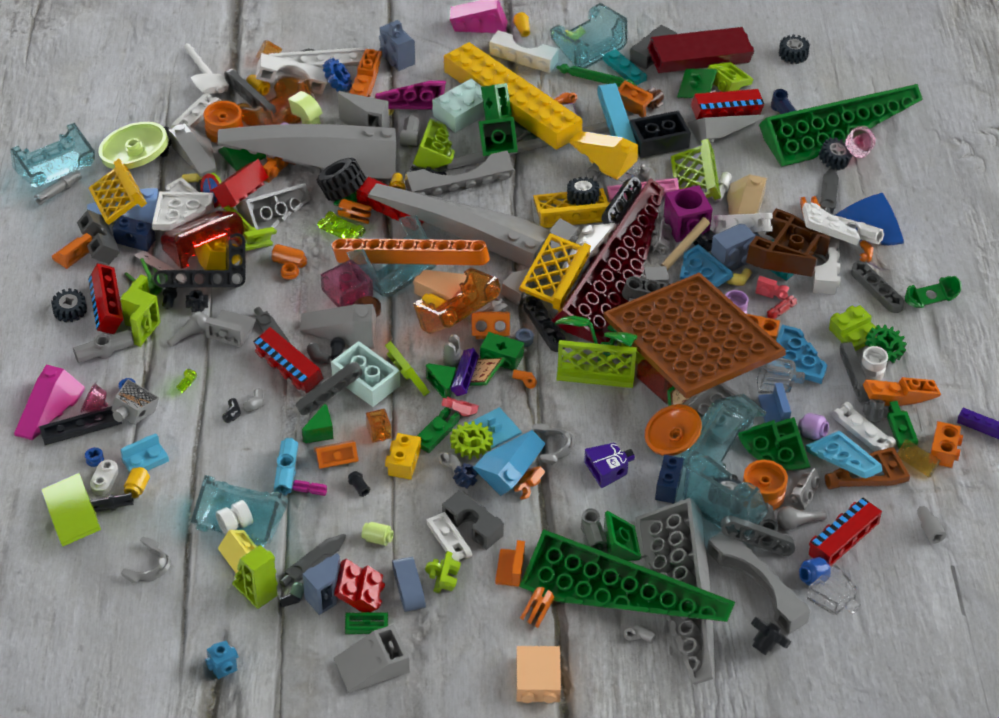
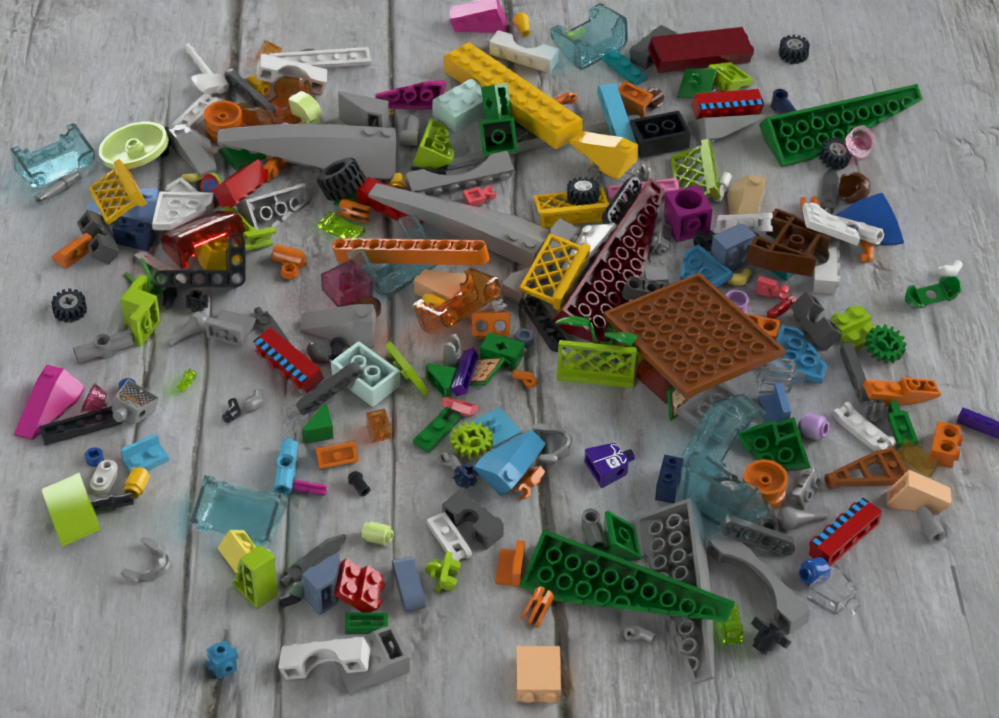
(105, 299): red brick -> none
(236, 517): white wheel -> none
(299, 659): none -> white arch
(337, 75): blue gear -> none
(367, 73): orange slope -> none
(397, 45): sand blue hinge -> none
(403, 456): yellow brick -> none
(477, 196): none -> coral plate
(592, 75): green wheel -> none
(673, 430): orange dish -> none
(686, 242): tan piece -> none
(733, 626): none -> clear neon green leg
(806, 310): none -> dark grey arch
(845, 453): medium azure wing -> none
(854, 187): none -> reddish brown hair
(874, 363): white wheel -> none
(891, 301): dark grey beam -> none
(917, 490): none -> light nougat slope
(950, 270): none -> white arm

